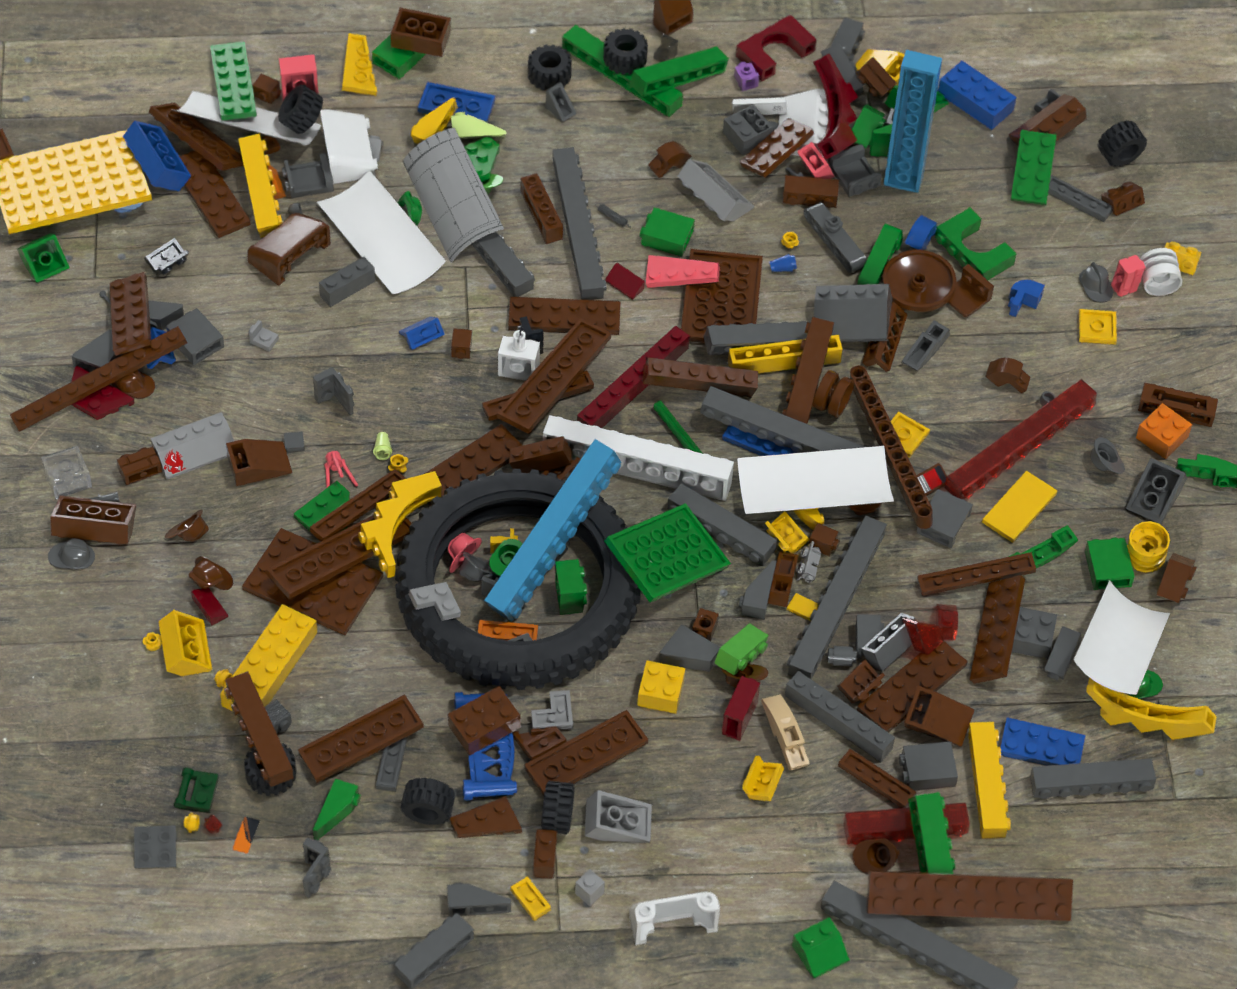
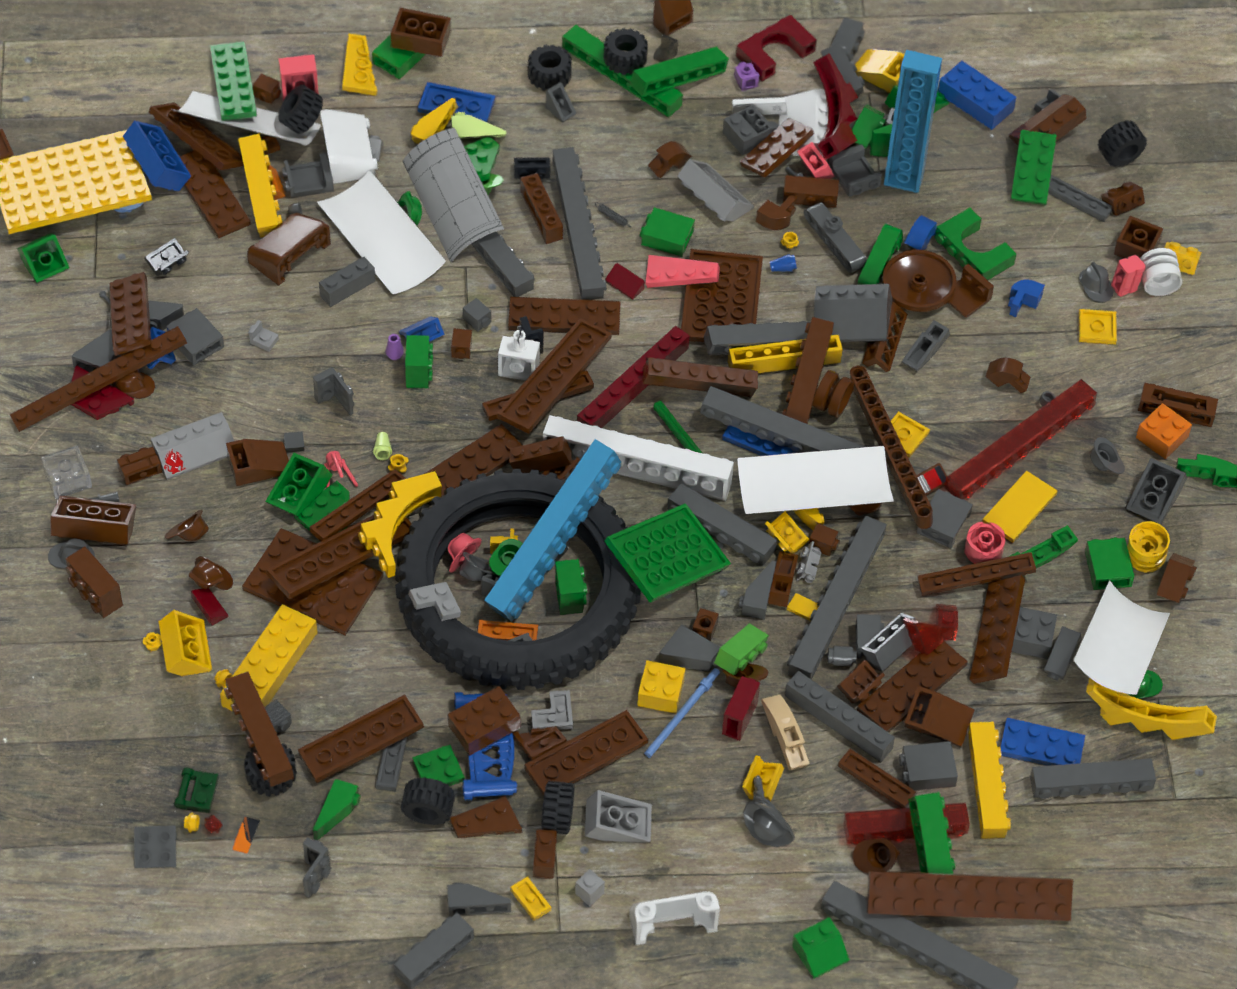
(93, 582): none -> reddish brown brick
(299, 484): none -> green slope
(394, 348): none -> medium lavender cone
(418, 361): none -> green brick
(439, 765): none -> green plate
(477, 314): none -> dark grey brick
(529, 166): none -> black bracket
(704, 685): none -> medium blue bar
(765, 821): none -> dark grey hat
(775, 216): none -> reddish brown brick
(875, 78): reddish brown brick -> none
(984, 542): none -> coral brick
(1137, 238): none -> reddish brown brick

